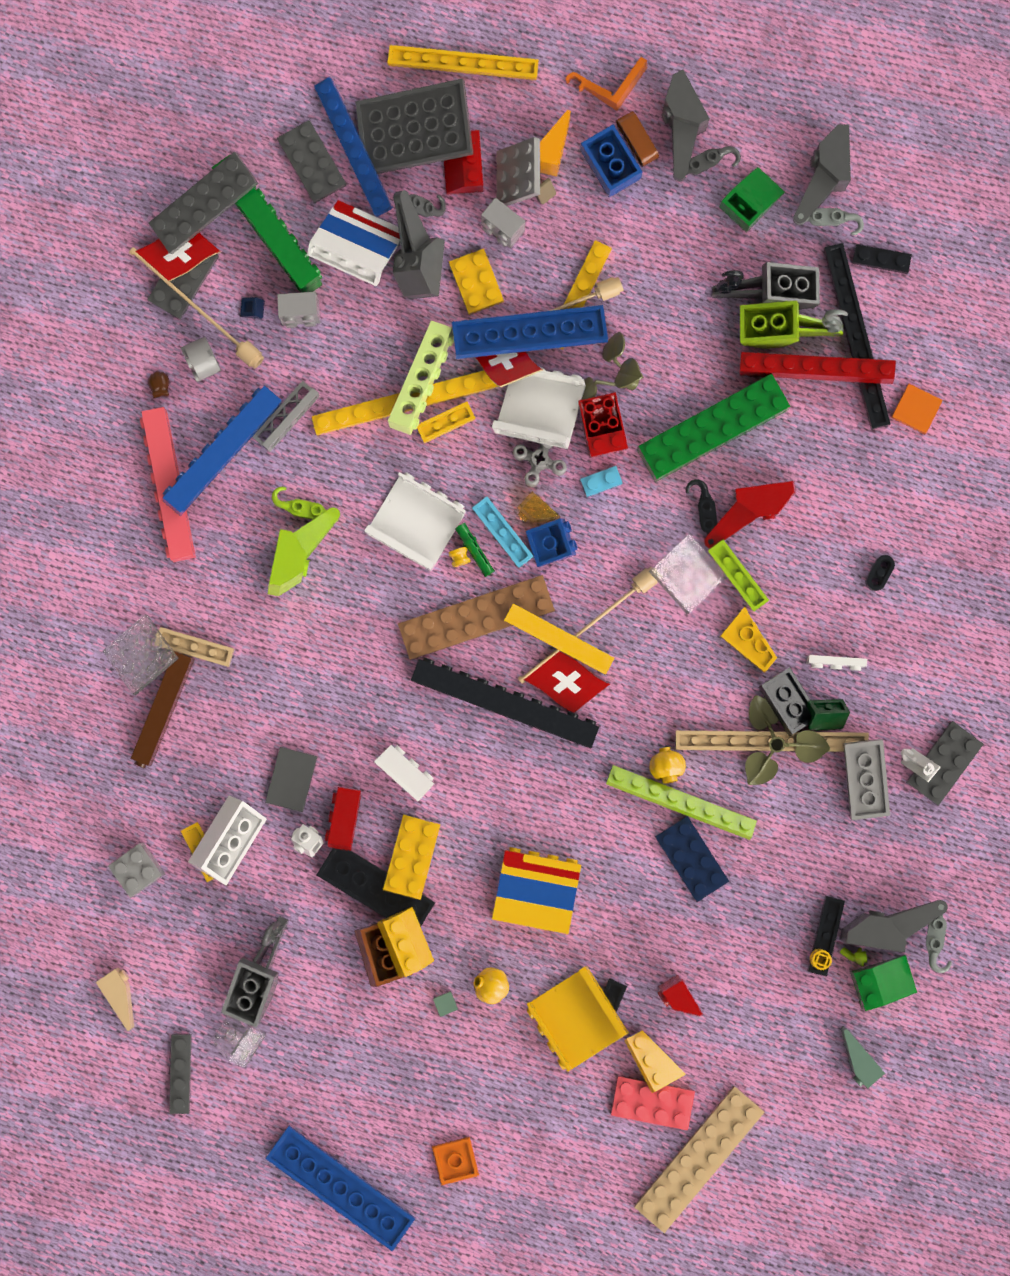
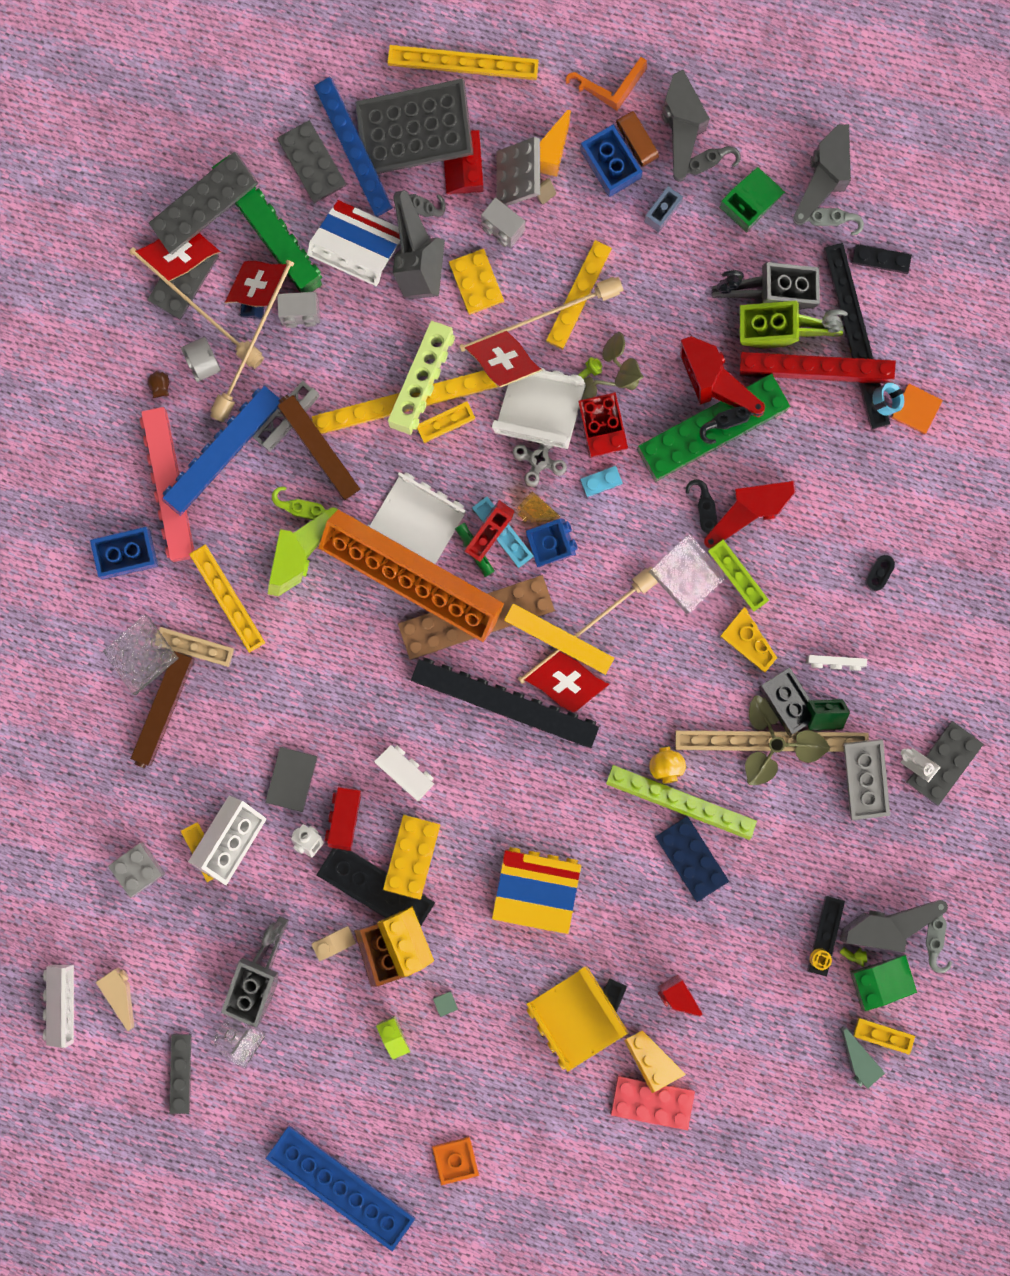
(59, 1005): none -> white slope
(124, 553): none -> blue brick
(227, 598): none -> yellow tile
(257, 287): none -> flag
(318, 446): none -> reddish brown brick
(333, 943): none -> tan slope
(393, 1037): none -> lime slope
(410, 575): none -> orange brick
(459, 557): yellow wheel -> none
(489, 530): none -> red slope
(491, 985): yellow plant -> none
(529, 332): blue plate -> none
(593, 366): none -> lime plate
(663, 209): none -> sand blue brick
(699, 1159): tan plate -> none
(711, 380): none -> red slope
(884, 1036): none -> yellow plate
(896, 396): none -> medium azure piece

